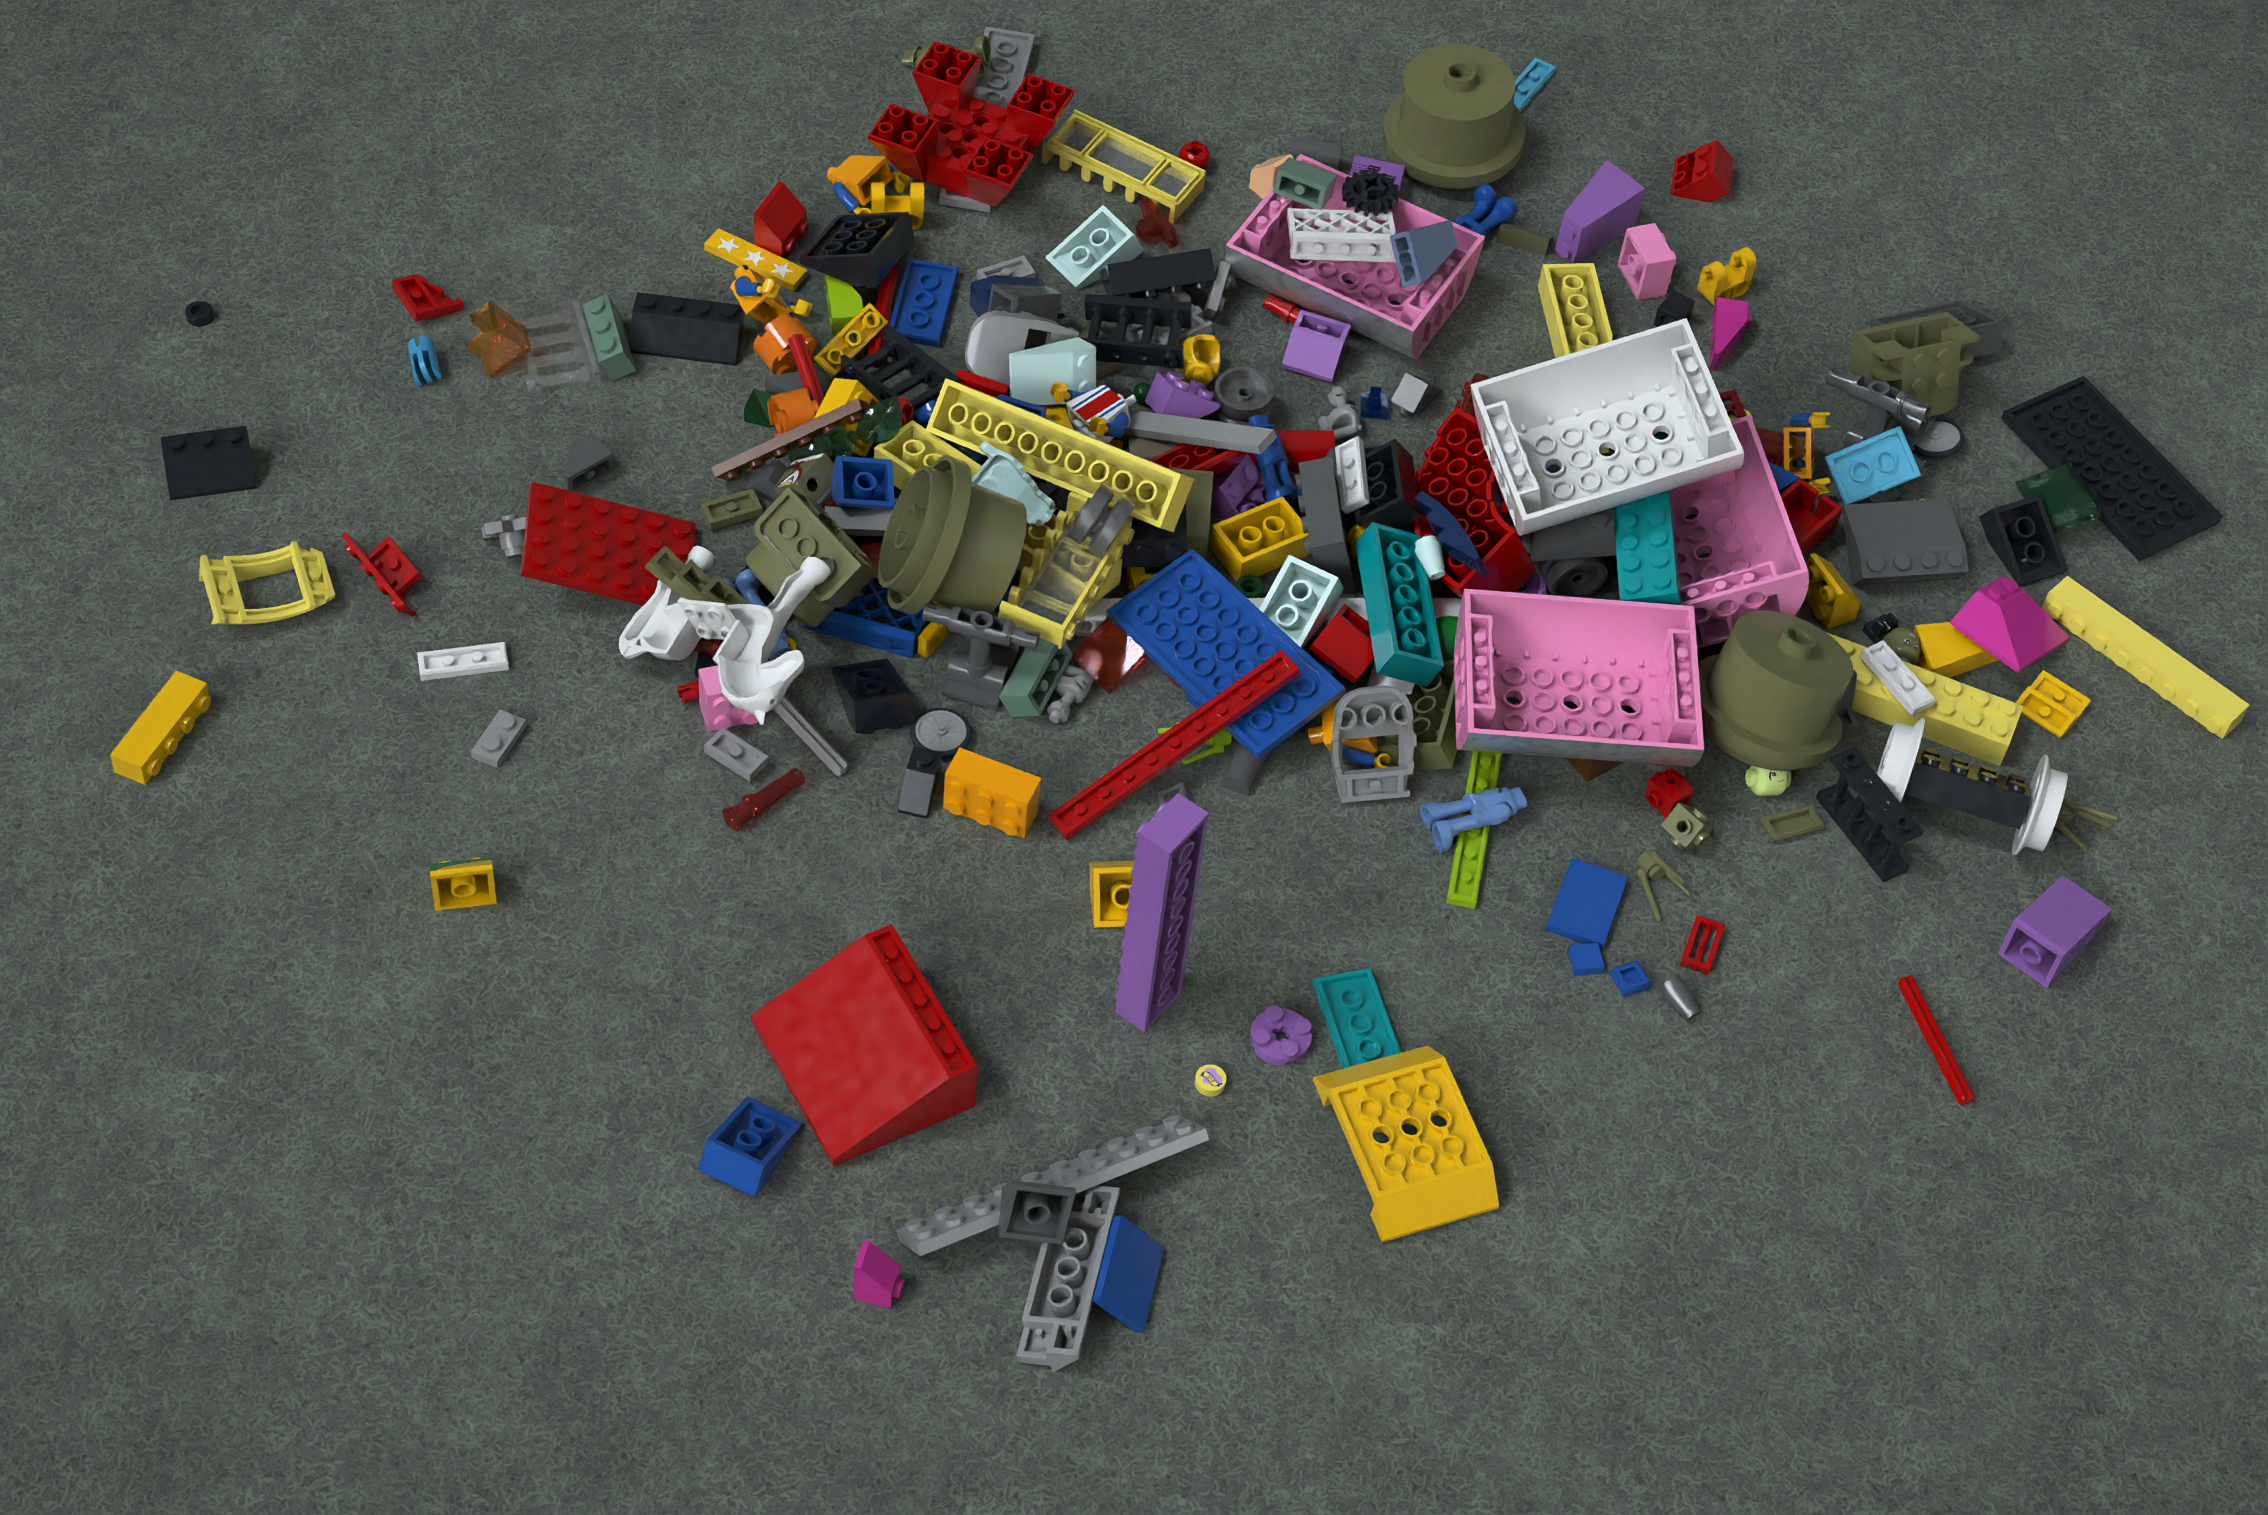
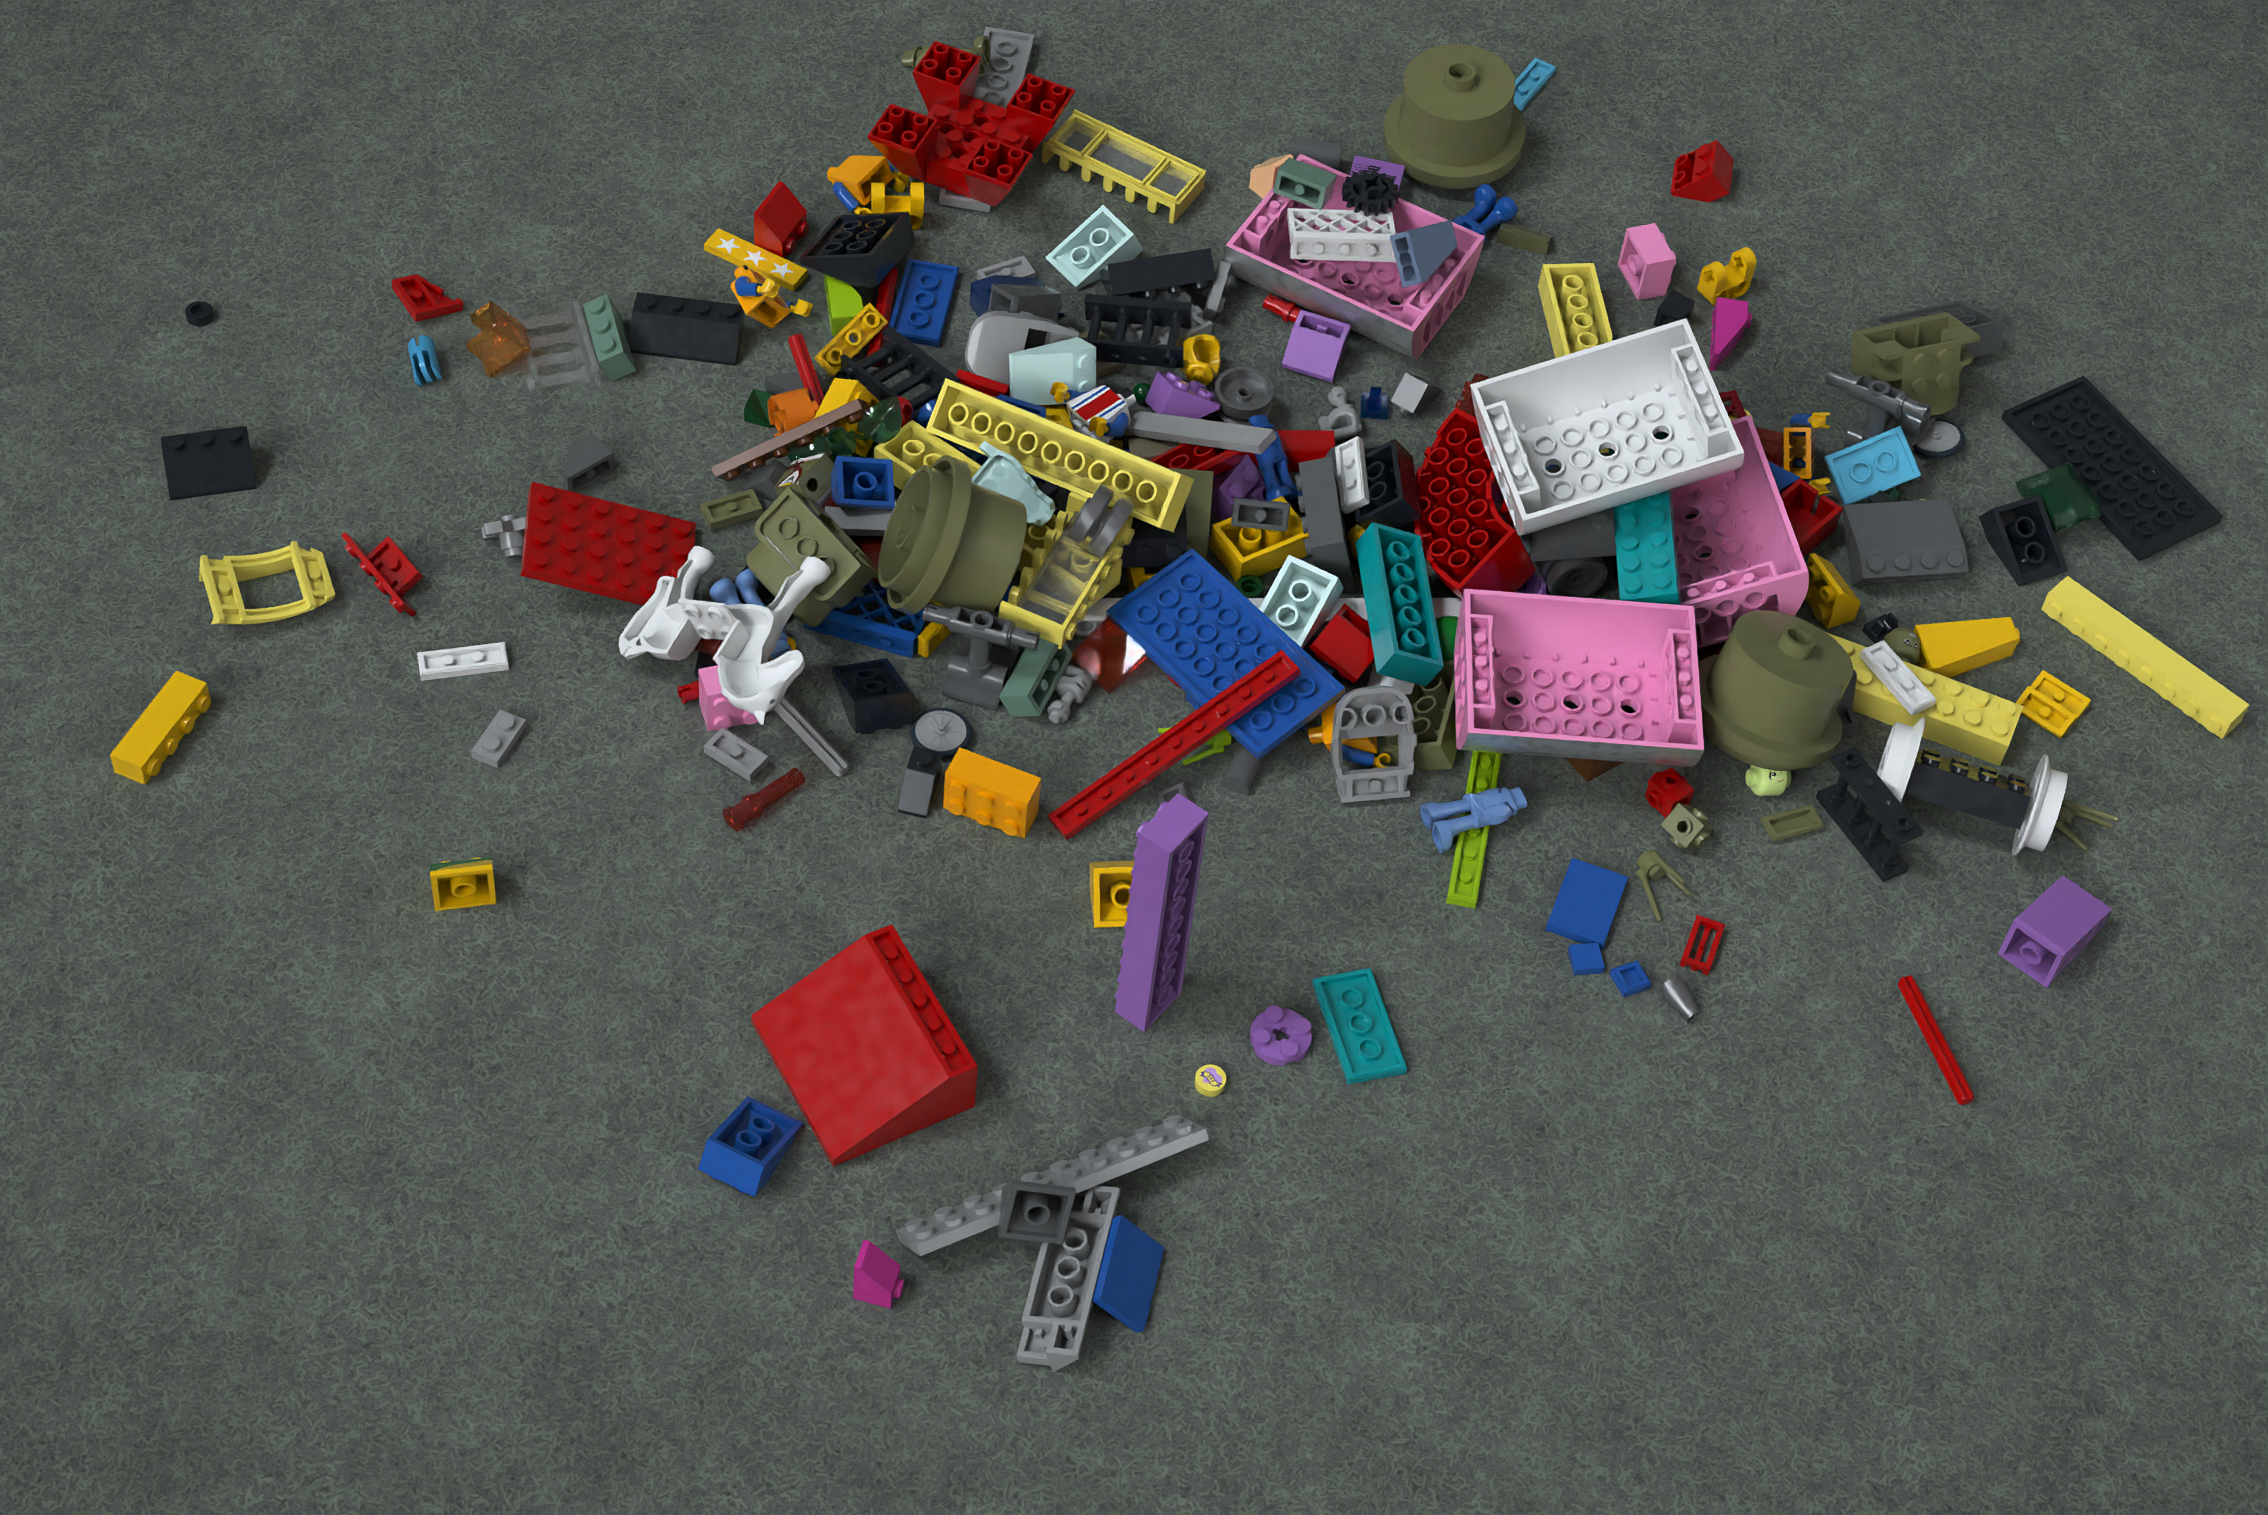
(690, 580): olive slope -> none
(774, 345): orange brick -> none
(1155, 225): clear red tile -> none
(1195, 153): red piece -> none
(1260, 514): none -> dark grey brick
(1421, 1176): yellow slope -> none
(1430, 555): light aqua cone -> none
(1450, 533): dark blue slope -> none
(1599, 213): medium lavender slope -> none
(2009, 624): dark pink slope -> none

